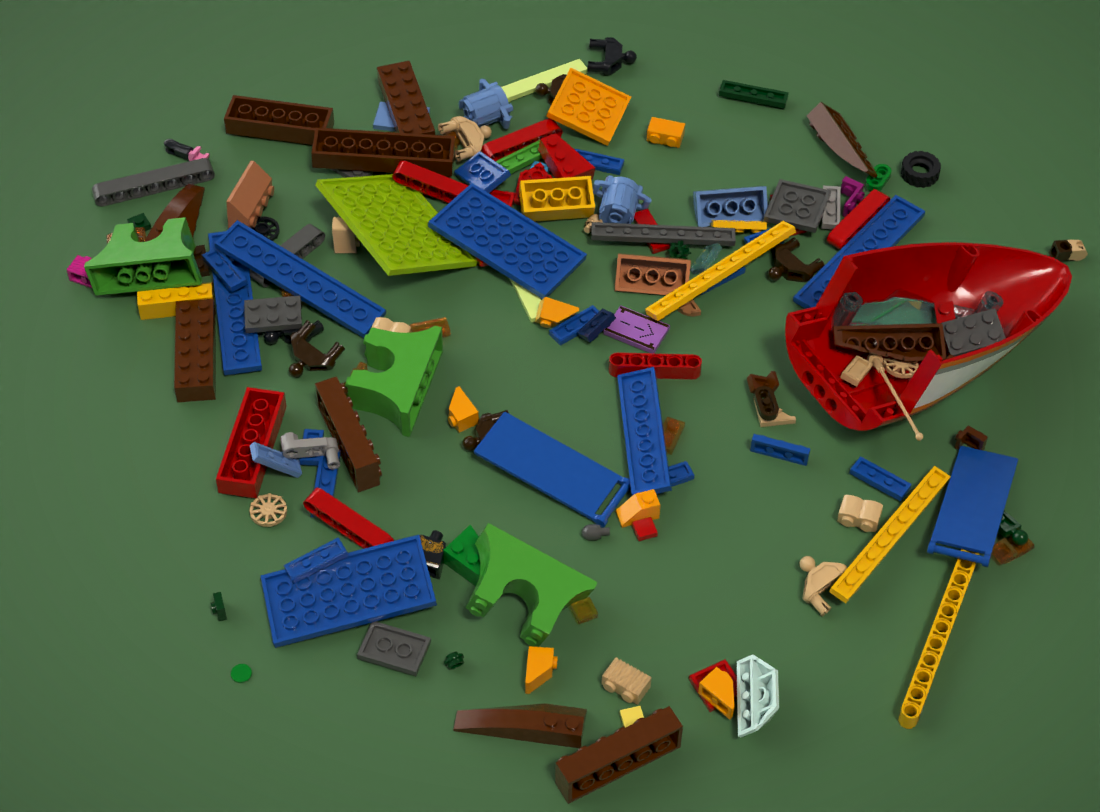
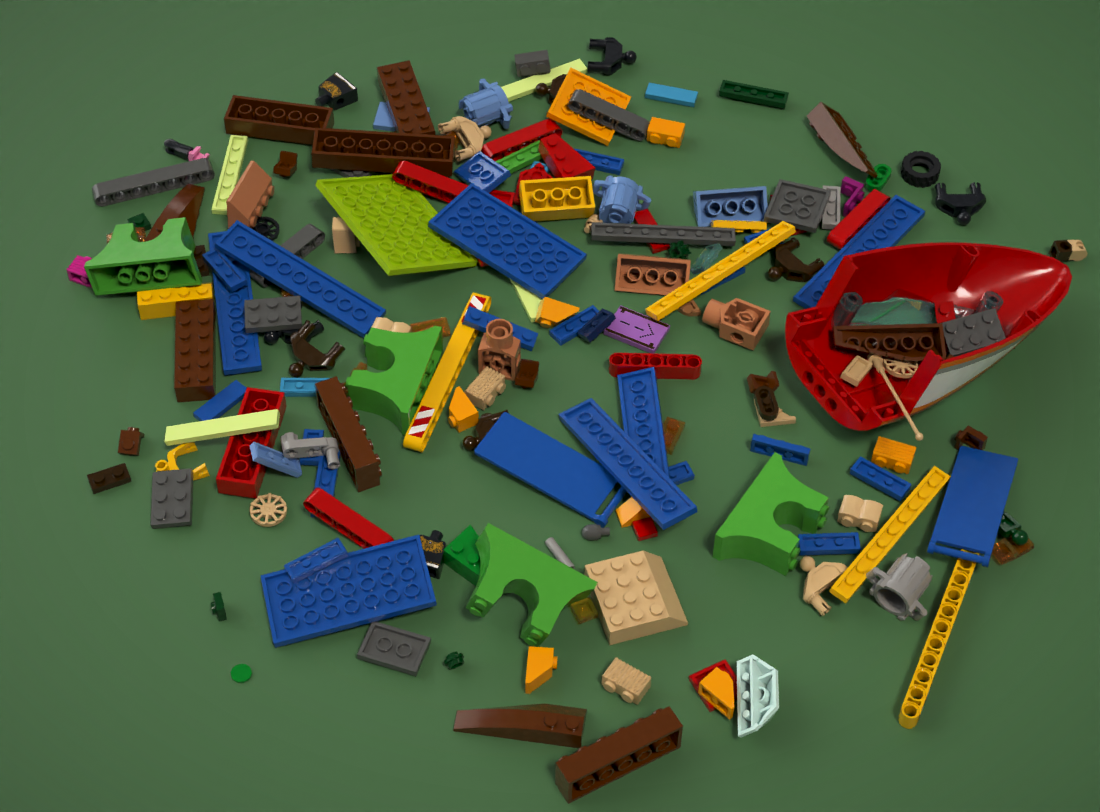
(109, 478): none -> dark brown plate
(130, 441): none -> reddish brown bracket
(172, 498): none -> dark grey plate
(184, 448): none -> yellow piece
(221, 402): none -> blue tile
(222, 427): none -> yellowish green tile
(230, 172): none -> yellowish green tile
(287, 164): none -> reddish brown bracket
(299, 386): none -> dark azure tile
(336, 92): none -> black torso
(444, 378): none -> yellow beam
(479, 319): none -> blue plate
(486, 388): none -> tan brick
(500, 349): none -> nougat brick
(527, 373): none -> reddish brown bracket
(532, 63): none -> dark grey brick
(558, 552): none -> light grey piece
(608, 115): none -> dark grey beam
(628, 464): none -> blue plate
(630, 715): light yellow tile -> none
(634, 597): none -> tan slope
(671, 94): none -> dark azure tile
(737, 321): none -> nougat brick
(754, 523): none -> bright green piece
(829, 543): none -> blue plate
(893, 455): none -> light orange brick
(901, 587): none -> light grey container
(960, 205): none -> black connector

